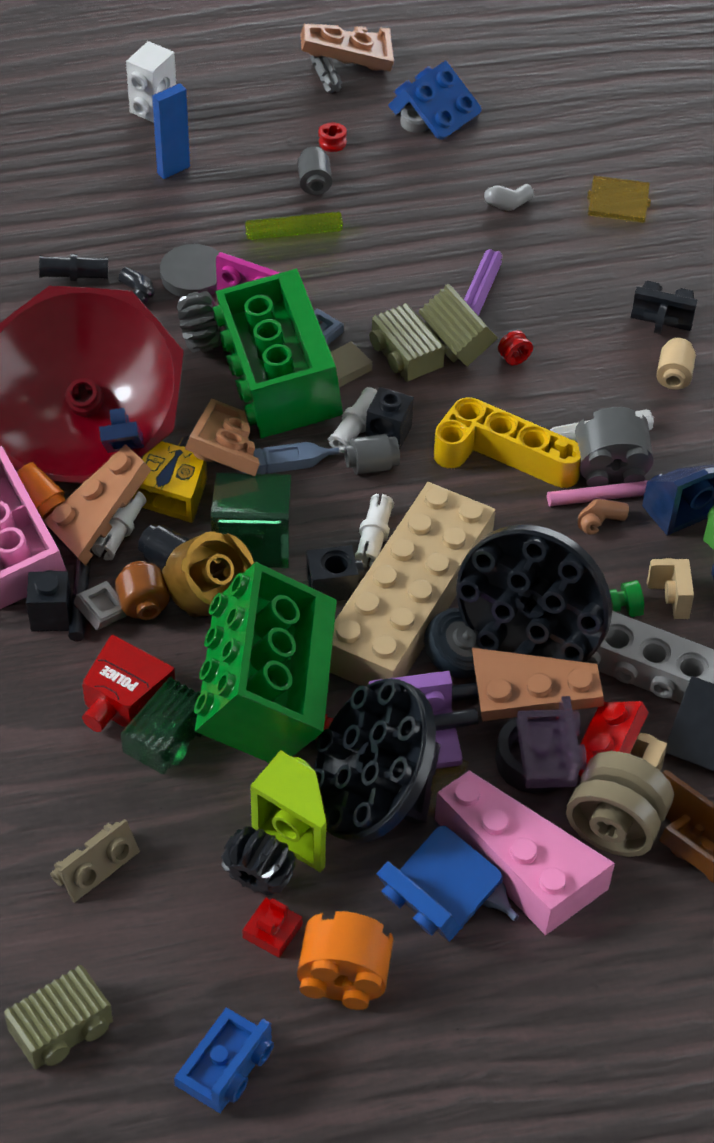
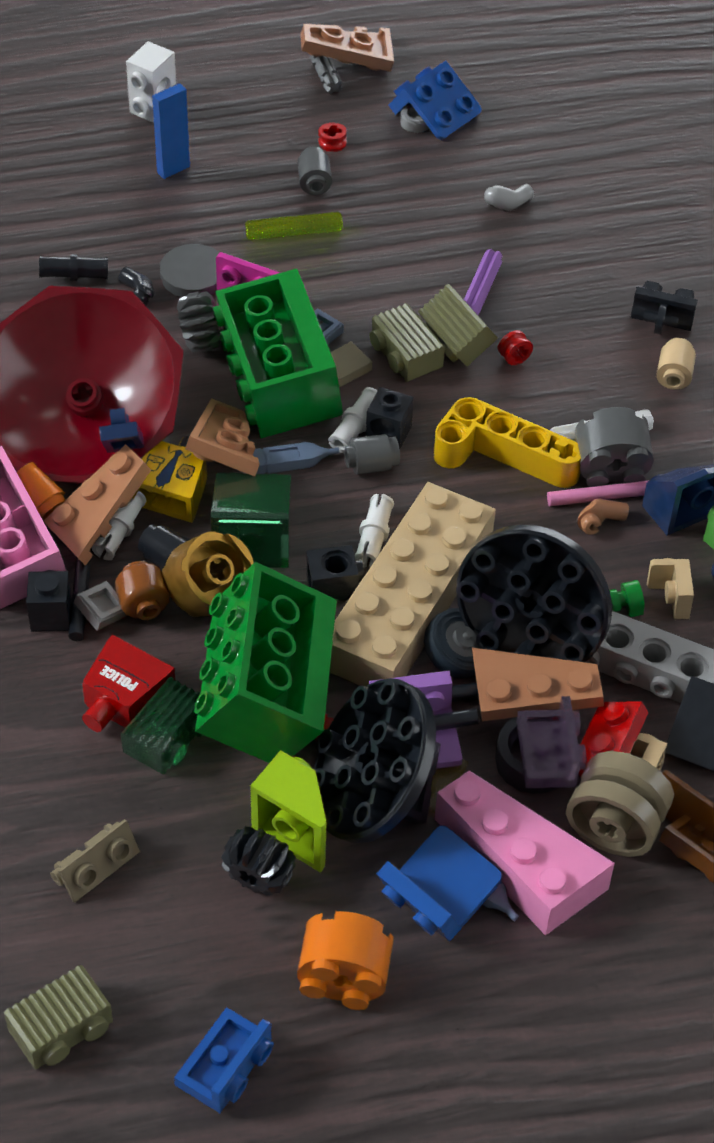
(272, 927): red tile -> none
(619, 199): clear yellow piece -> none

